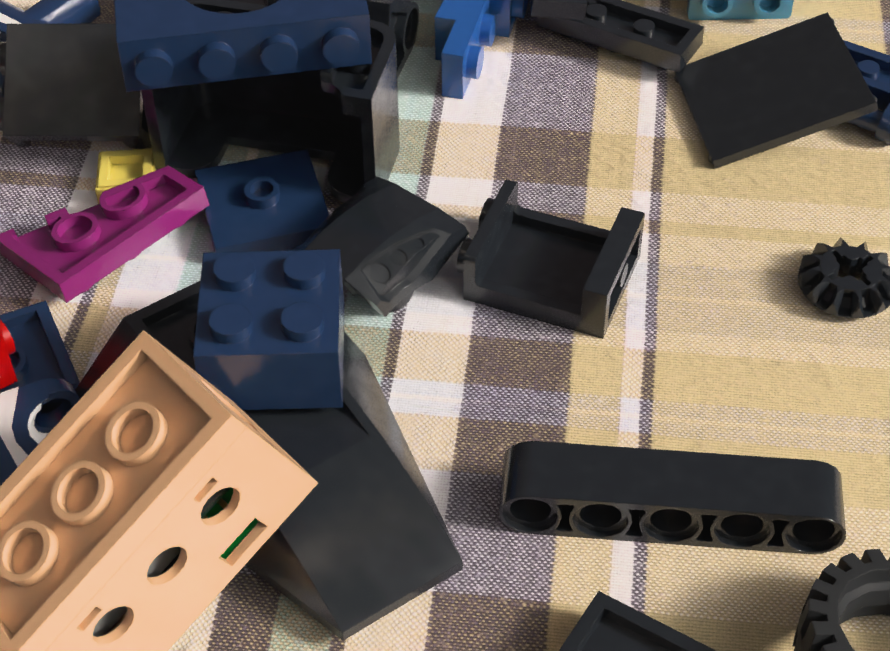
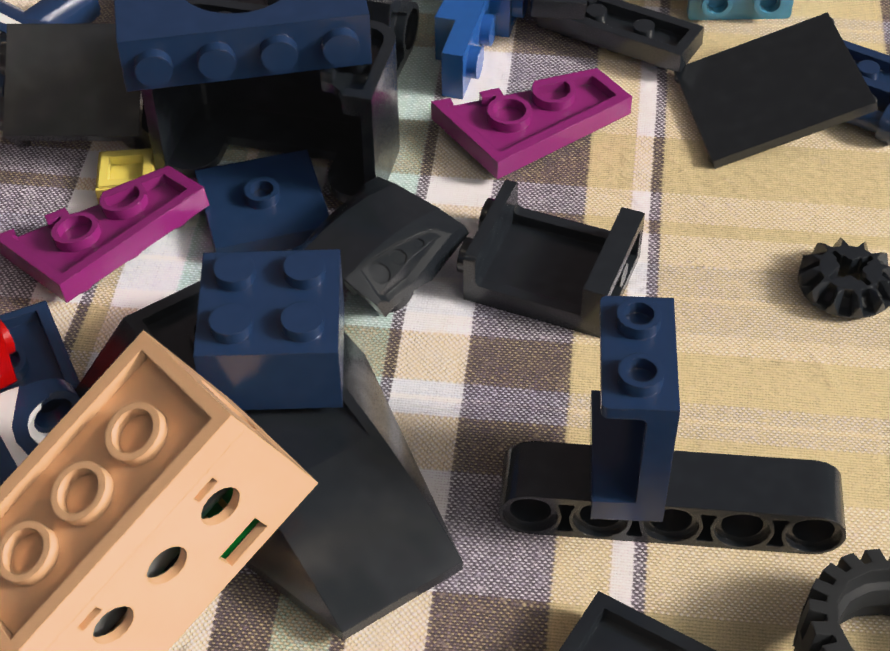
(530, 124): none -> magenta wing
(635, 410): none -> dark blue panel

